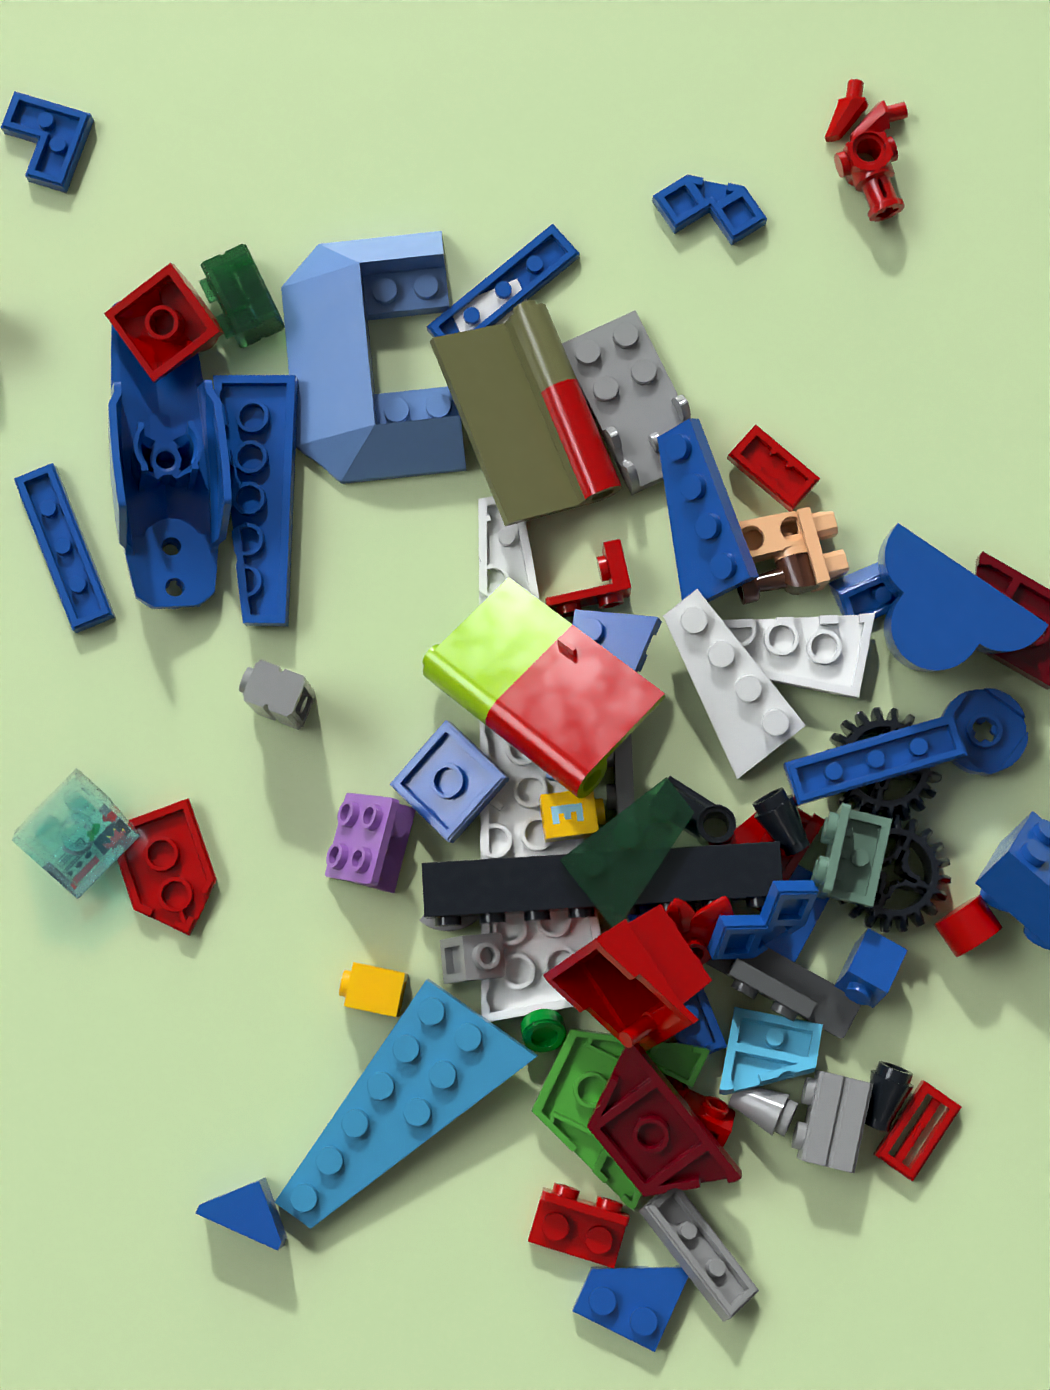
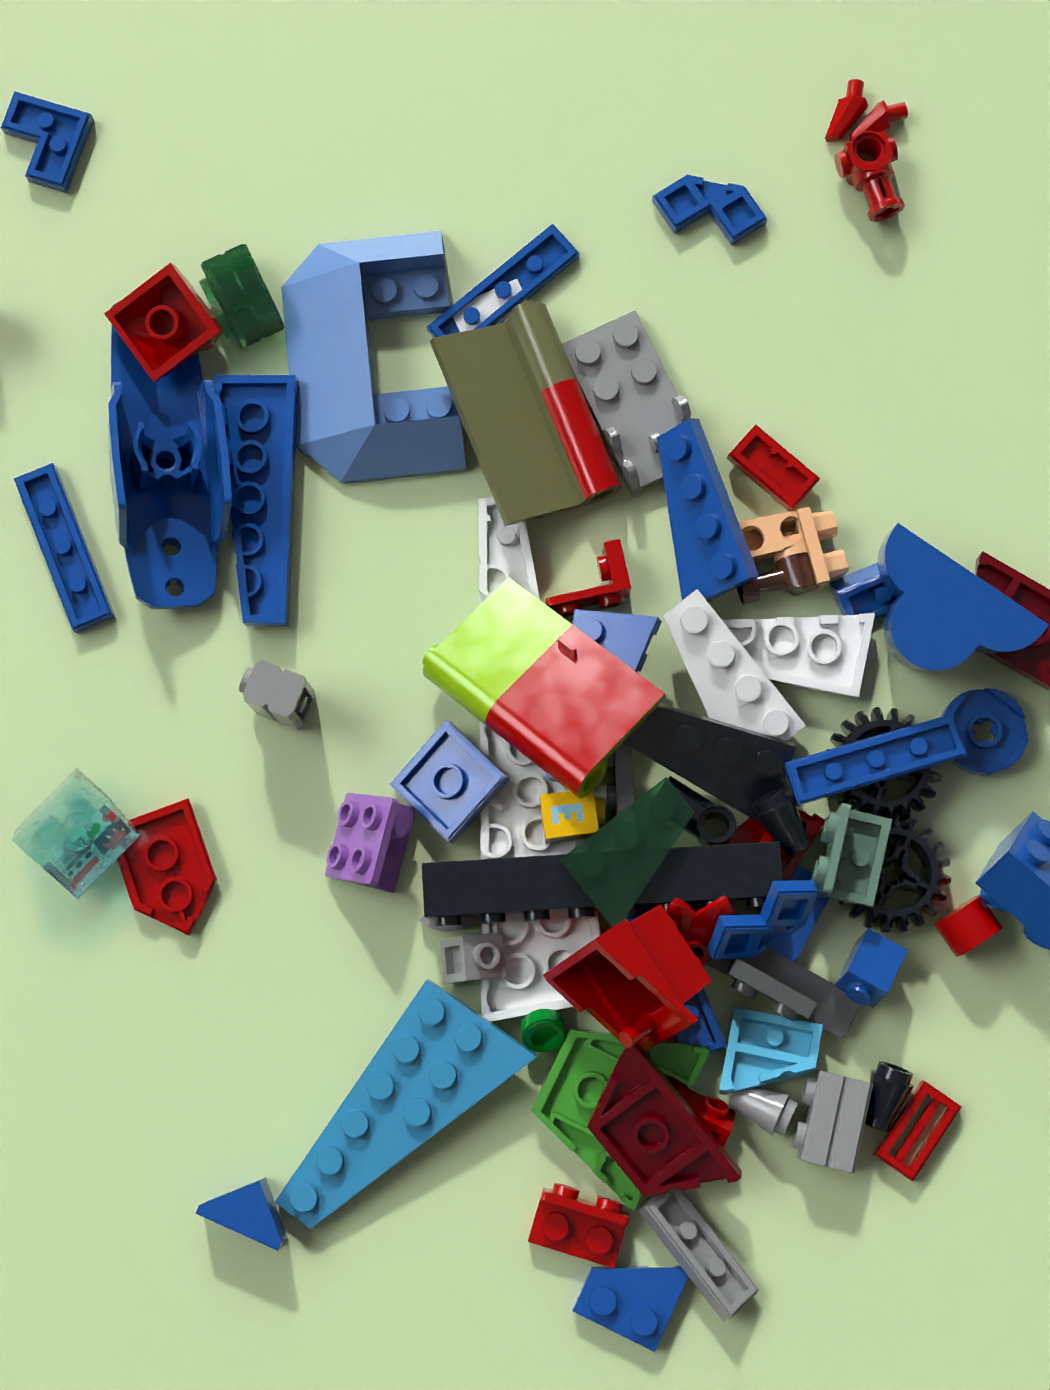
(373, 989): yellow brick -> none
(714, 755): none -> black wing

